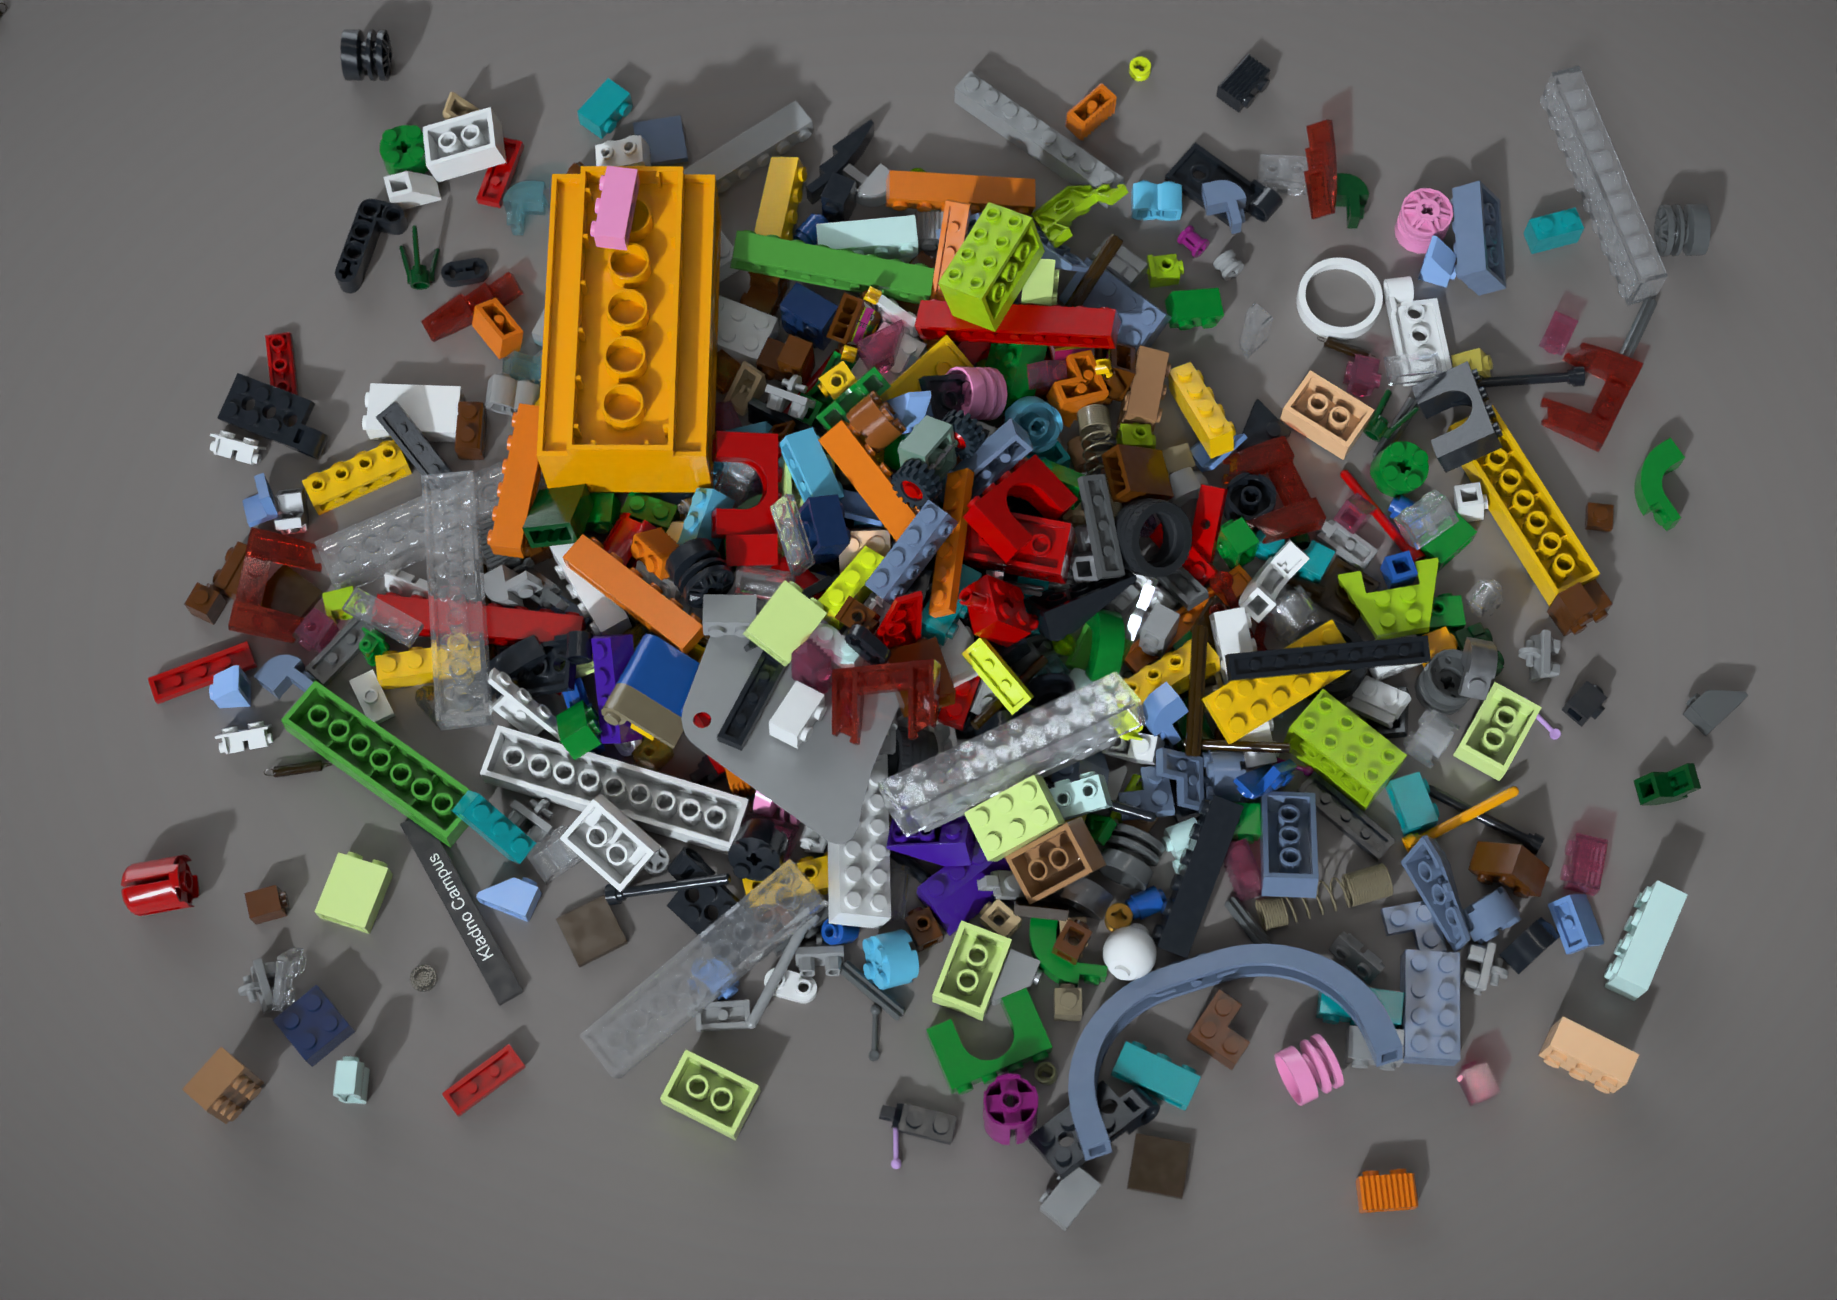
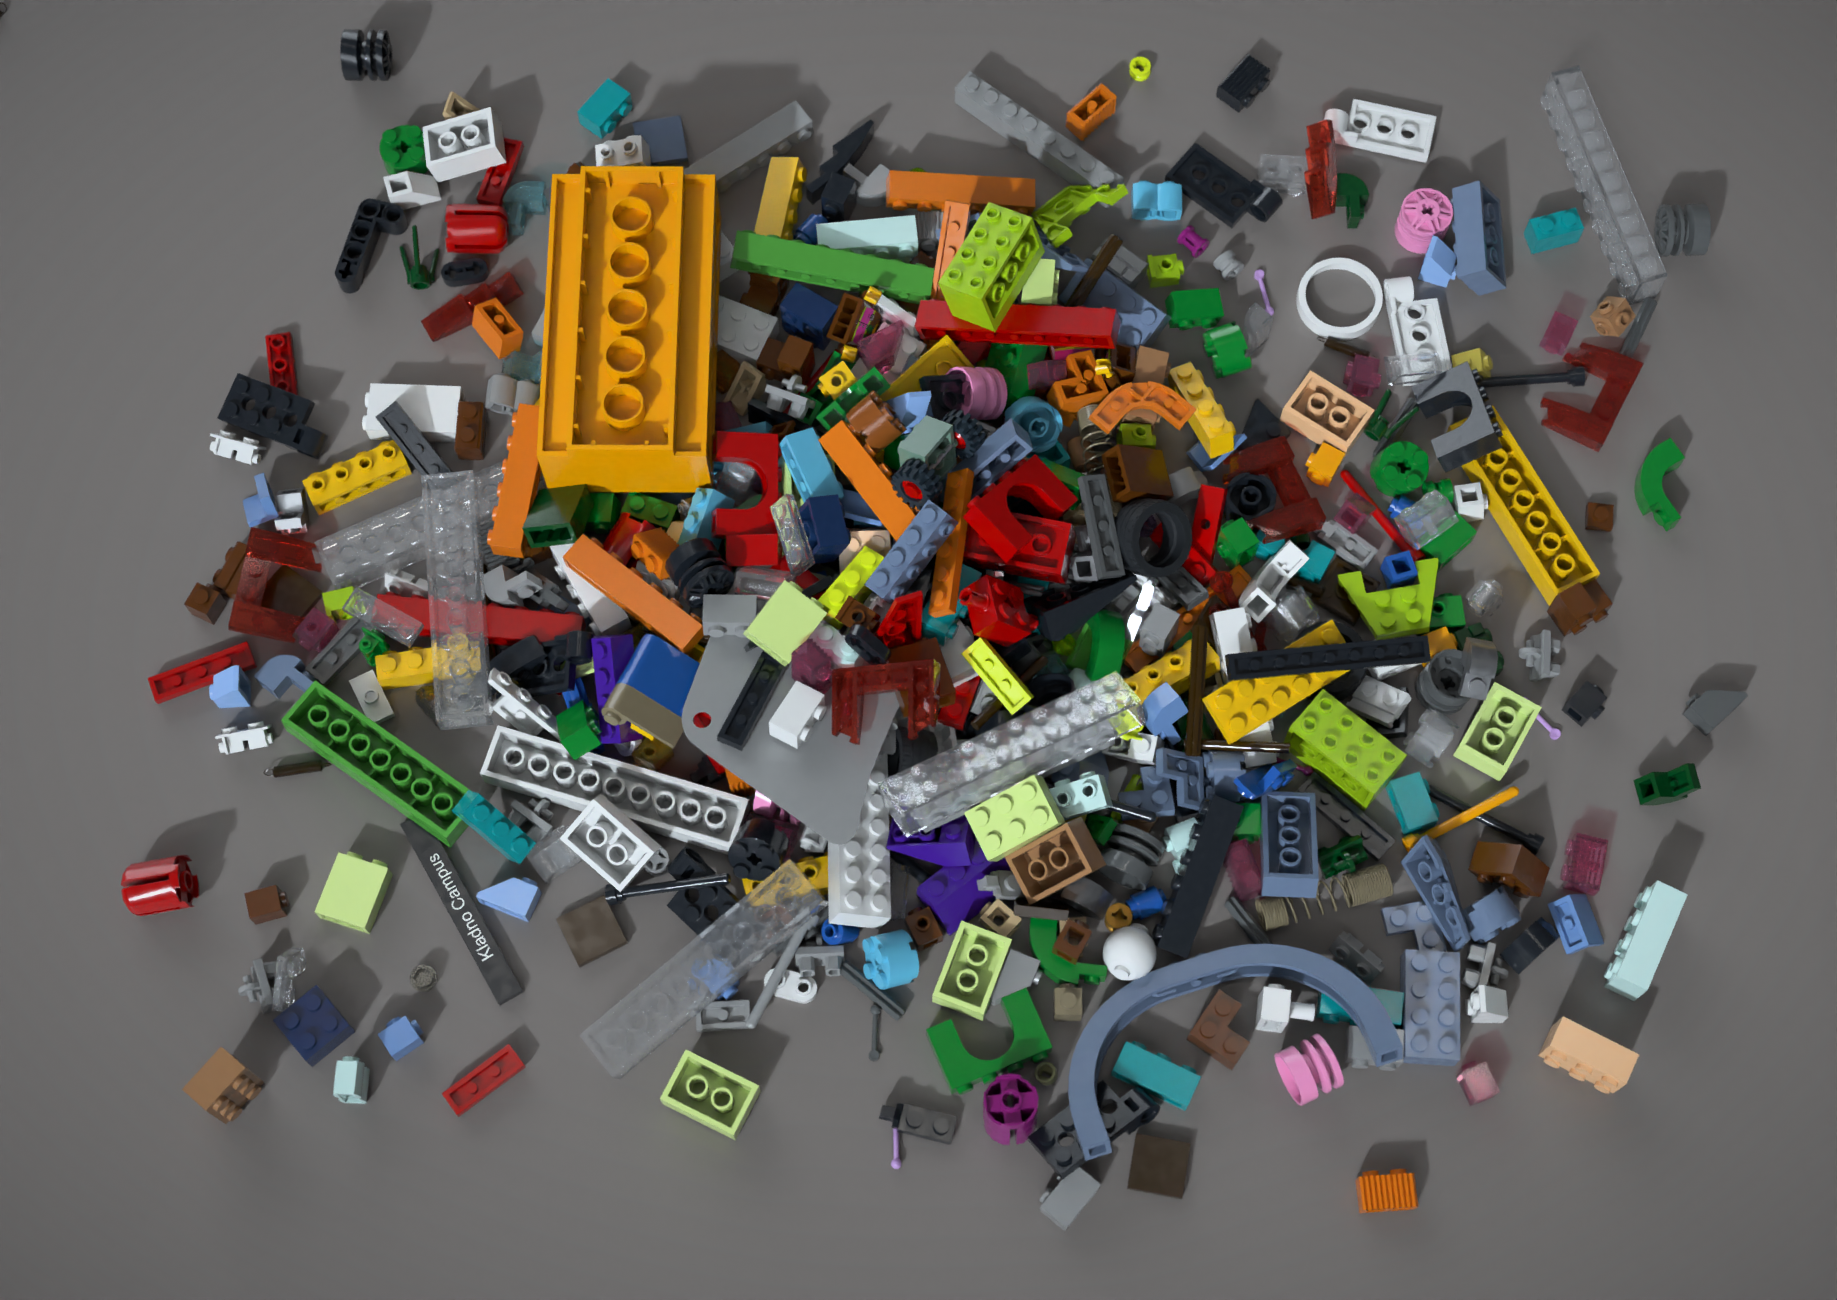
(401, 1036): none -> medium blue brick
(476, 228): none -> red cylinder
(615, 207): bright pink brick -> none
(1142, 396): none -> orange plate
(1178, 458): dark tan brick -> none
(1225, 197): sand blue brick -> none
(1227, 350): none -> green brick
(1259, 275): none -> lavender hinge
(1276, 1008): none -> white brick
(1324, 464): none -> light orange brick
(1341, 856): none -> dark green hips
(1387, 143): none -> white hinge
(1444, 486): none -> green wheel
(1487, 1005): none -> white slope
(1612, 316): none -> medium nougat brick

